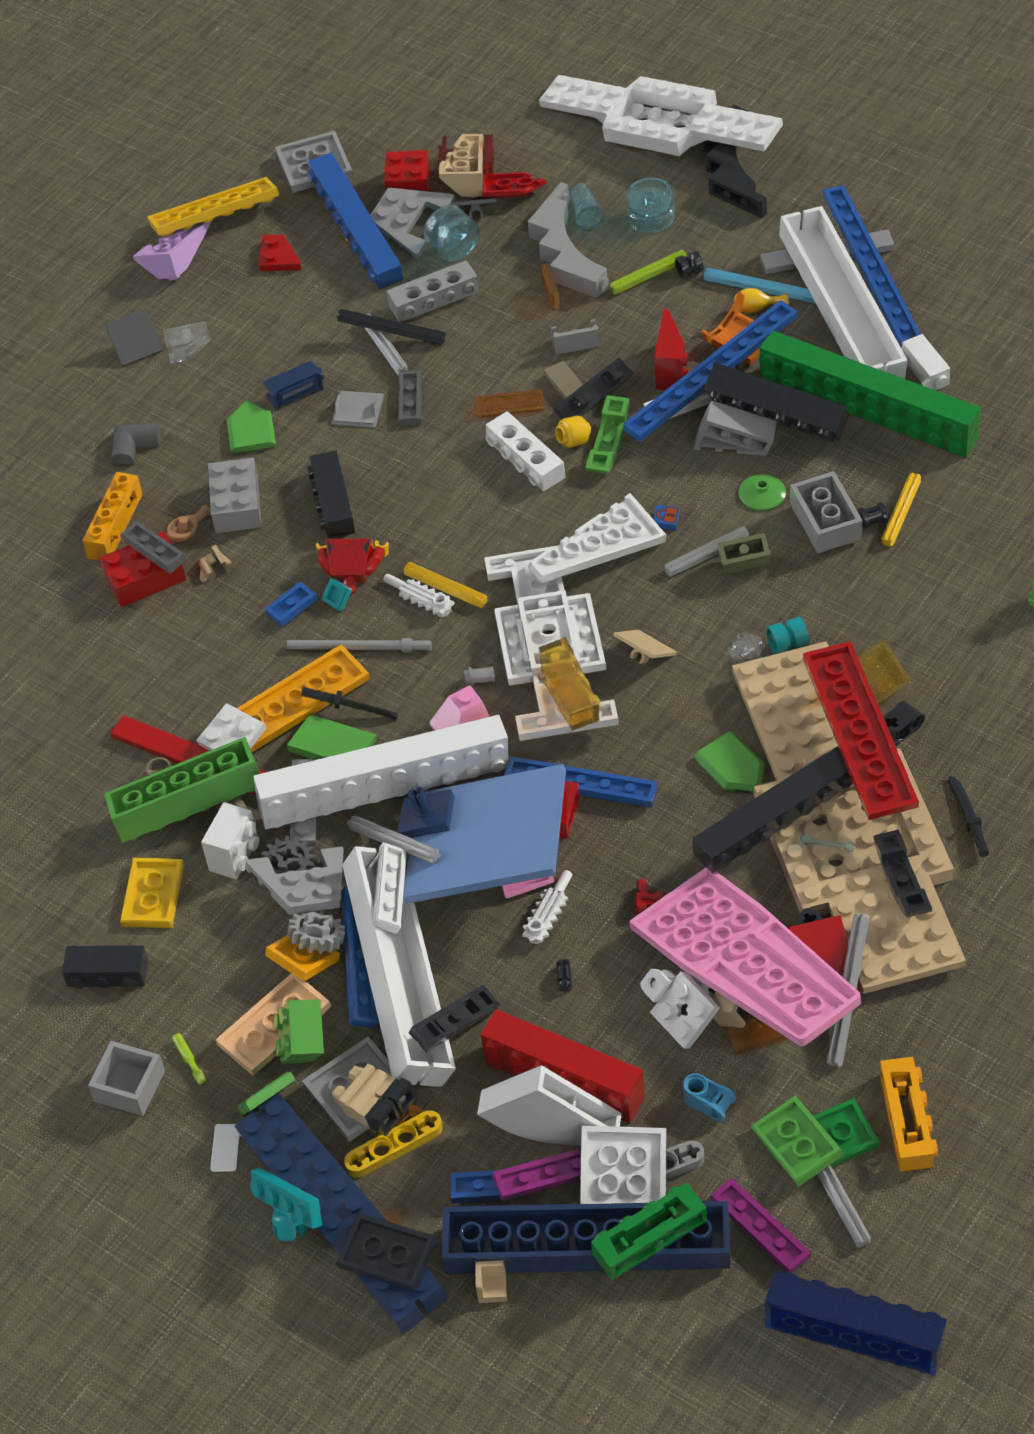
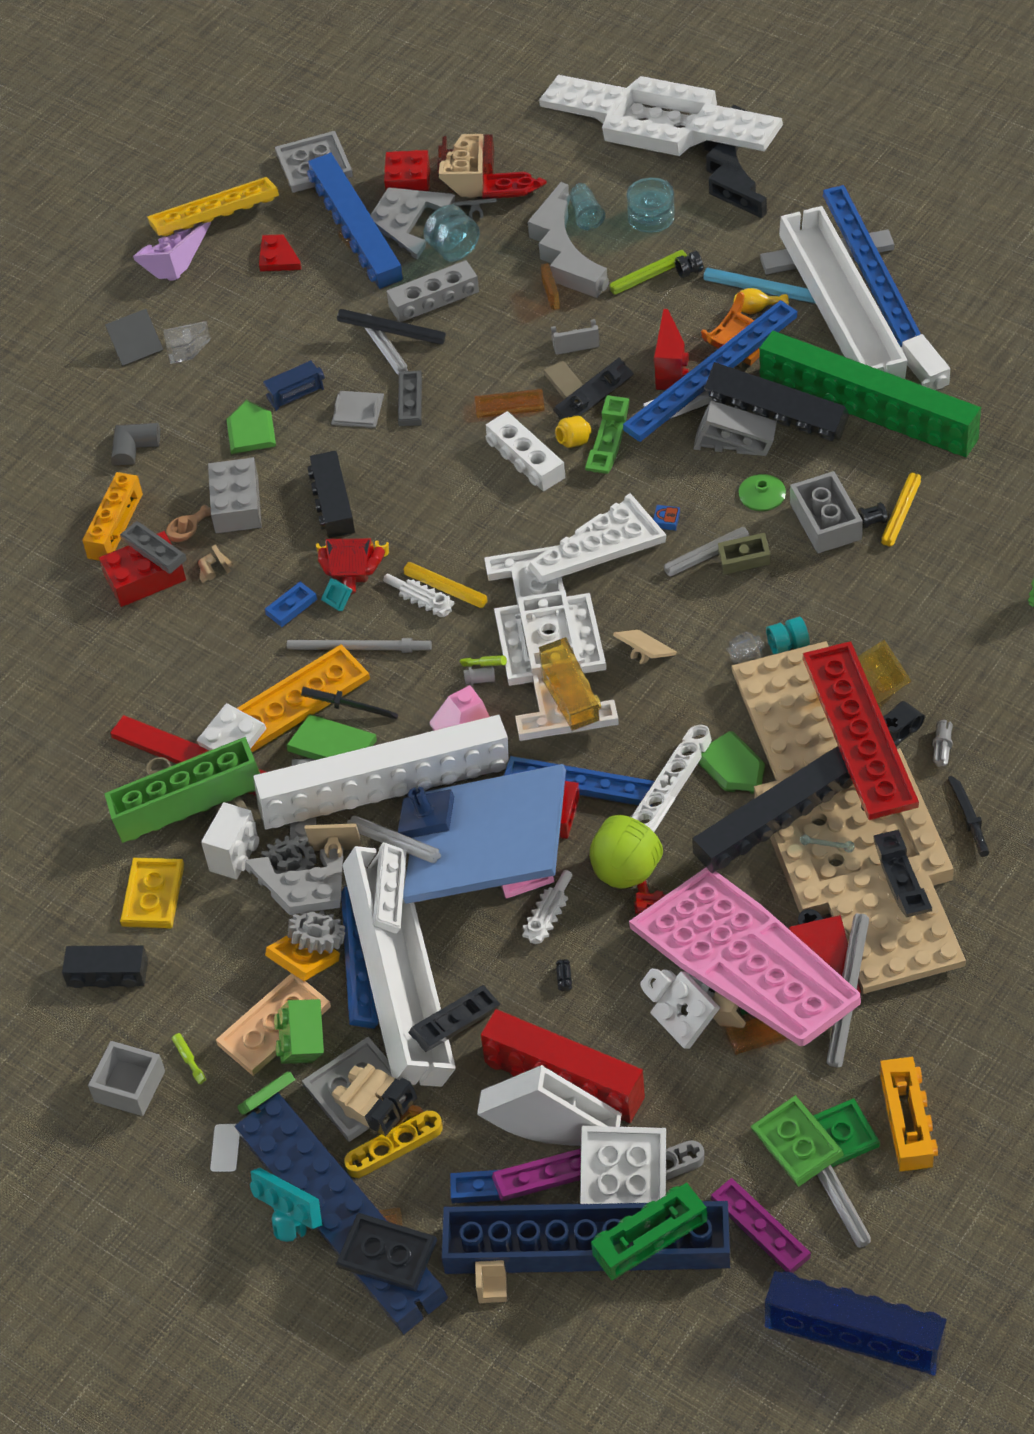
(333, 836): none -> tan piece
(484, 661): none -> lime piece
(629, 850): none -> piece
(712, 1099): dark azure piece -> none
(942, 743): none -> light grey axle

